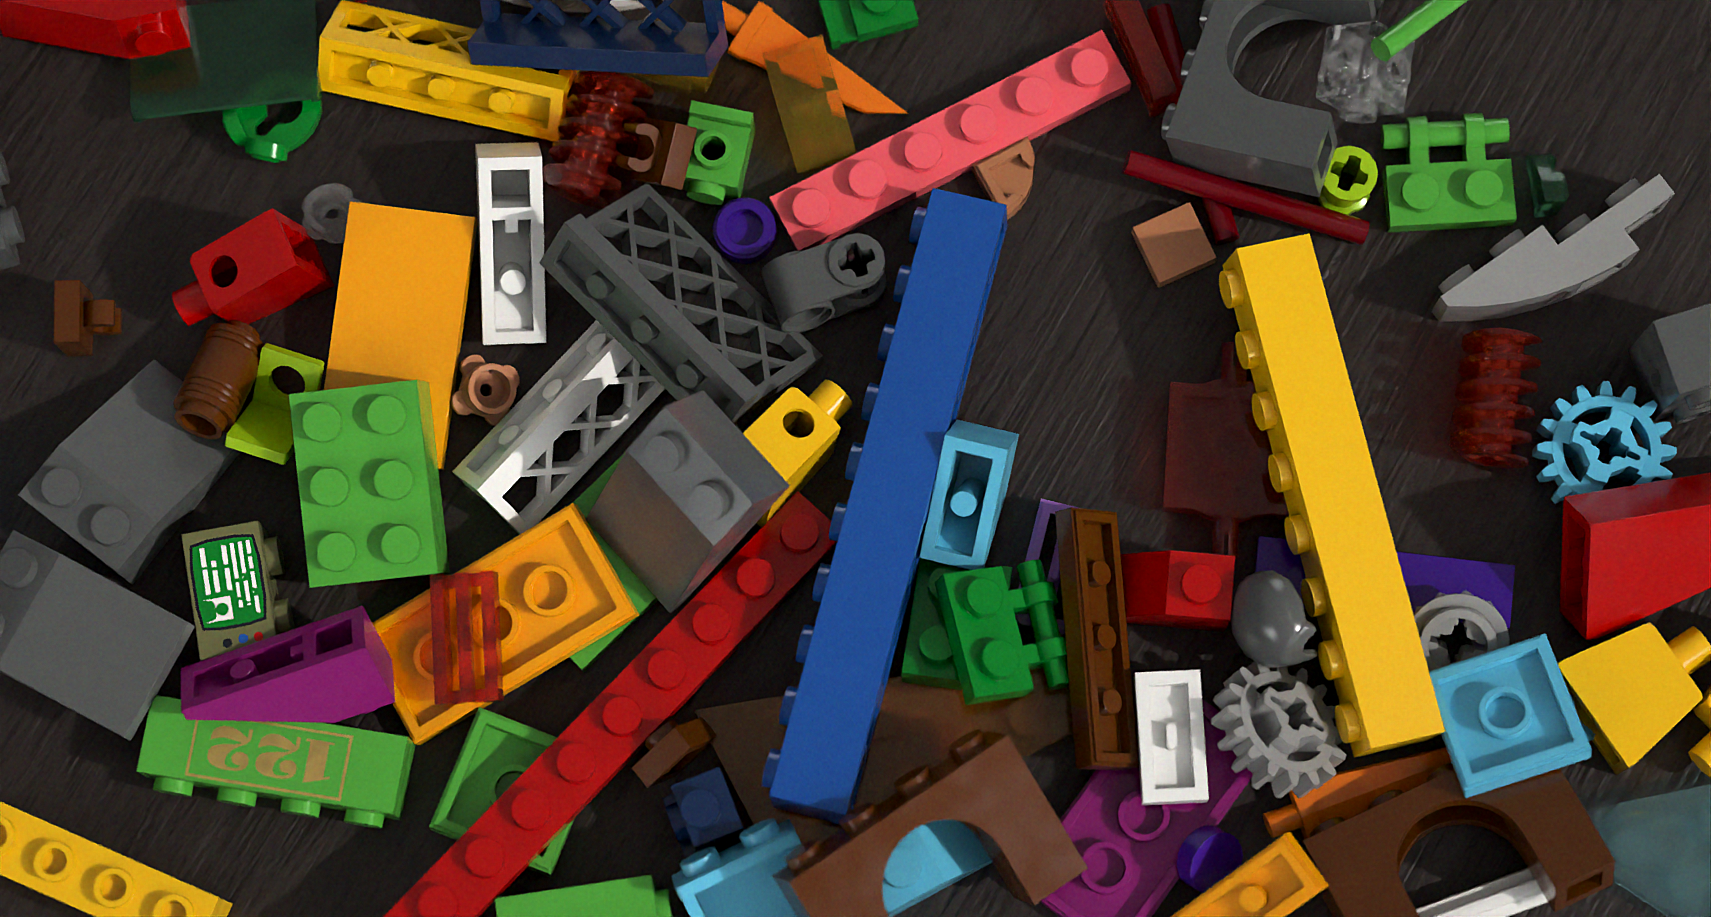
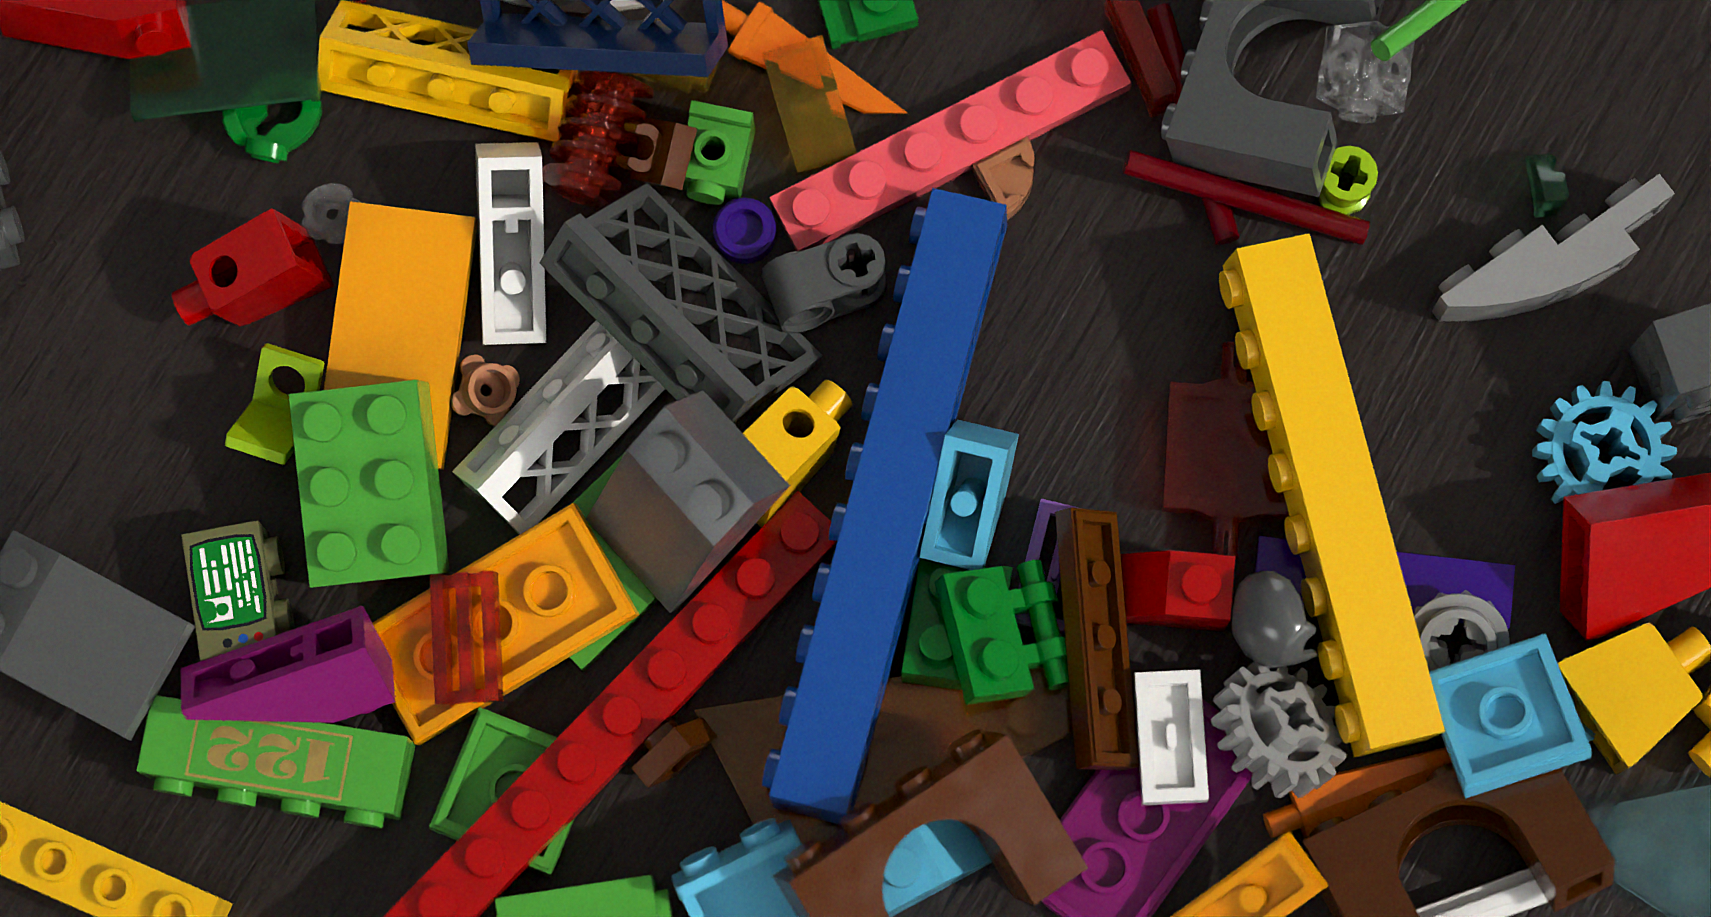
(80, 317): reddish brown tile -> none
(129, 474): dark grey slope -> none
(219, 379): reddish brown head -> none
(703, 812): dark blue brick -> none
(1173, 245): nougat tile -> none
(1208, 857): dark purple tile -> none
(1447, 193): bright green plate -> none
(1492, 397): clear red piece -> none

